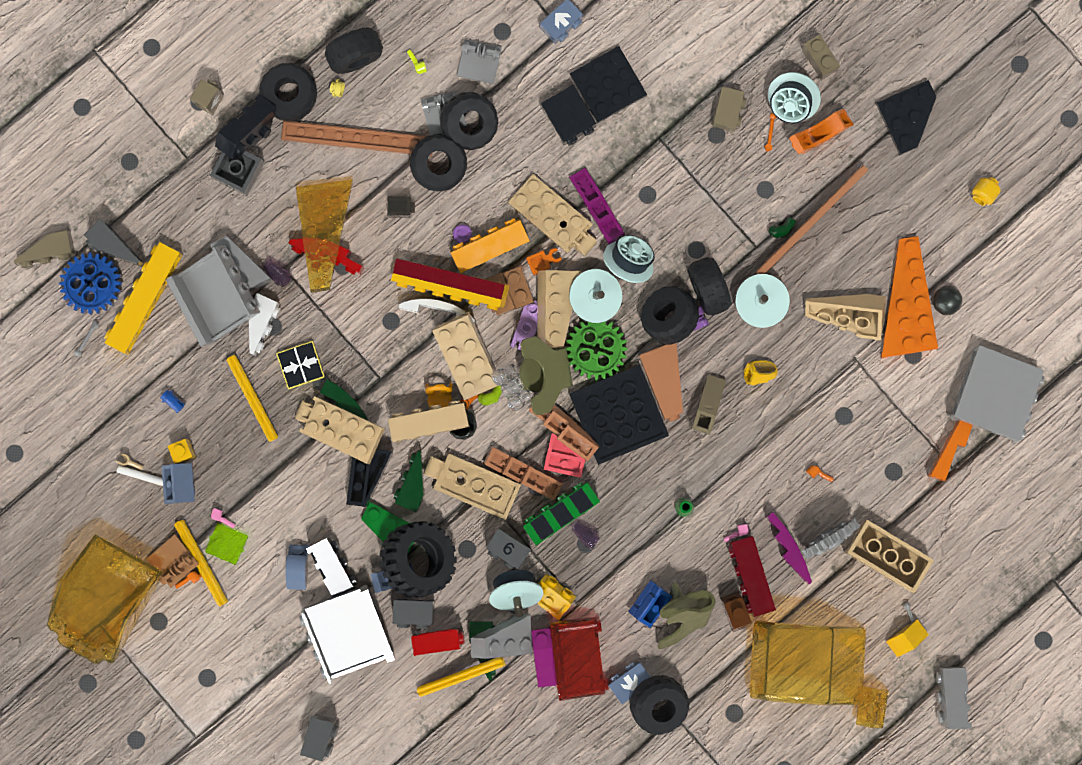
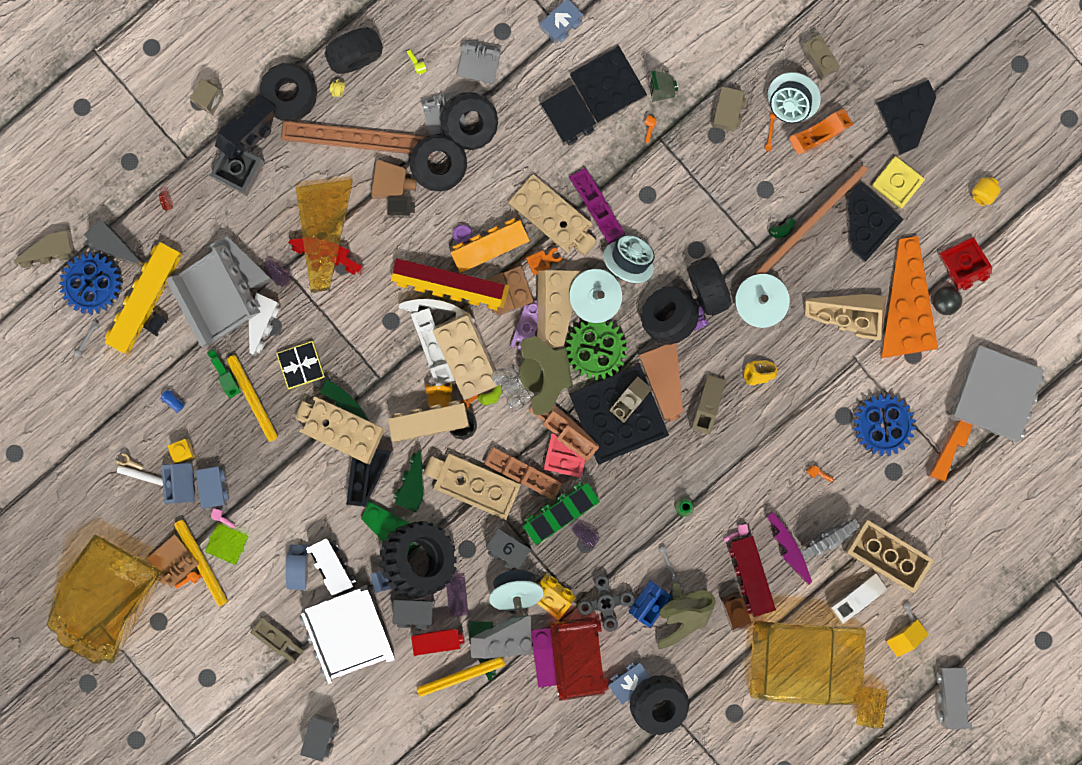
(155, 324): none -> black bush
(166, 201): none -> clear red tile
(211, 487): none -> sand blue brick
(226, 378): none -> green piece
(275, 639): none -> dark tan hinge
(390, 181): none -> medium nougat torso
(439, 368): none -> white slope
(457, 597): none -> clear purple hinge
(614, 601): none -> dark grey gear
(630, 399): none -> dark tan slope
(651, 122): none -> orange hand
(662, 86): none -> dark green slope
(662, 549): none -> light grey hinge
(858, 598): none -> white slope
(867, 427): none -> blue gear
(869, 221): none -> black plate
(898, 182): none -> light yellow tile
(966, 264): none -> red plate

